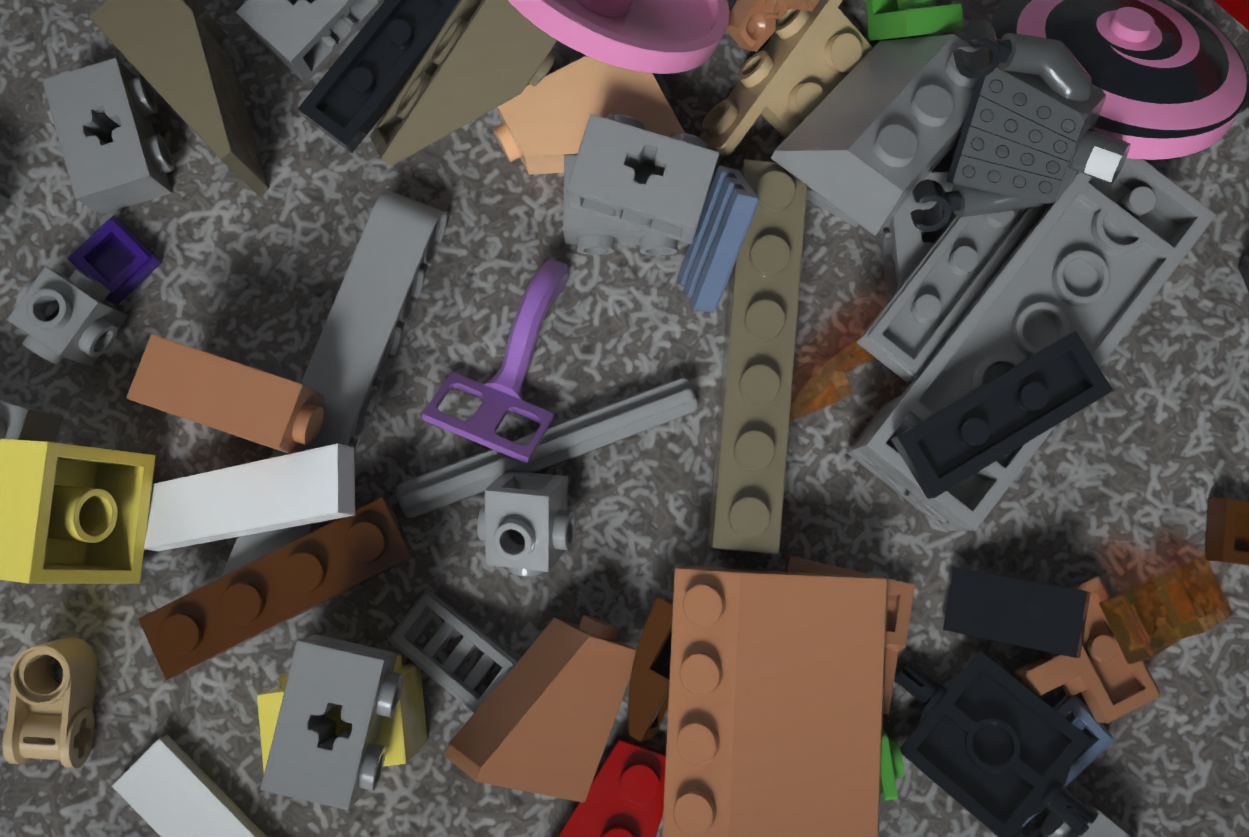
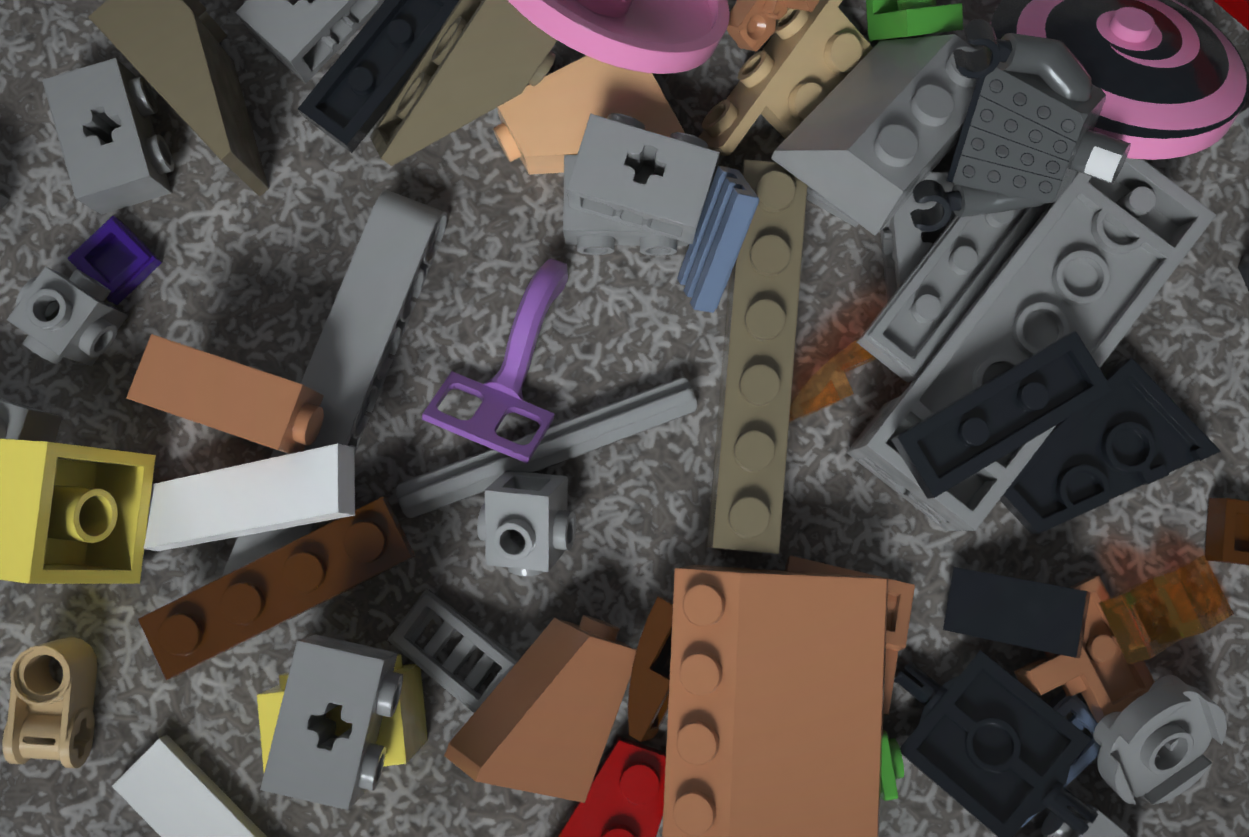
(1106, 451): none -> black wing
(1159, 741): none -> light grey plate

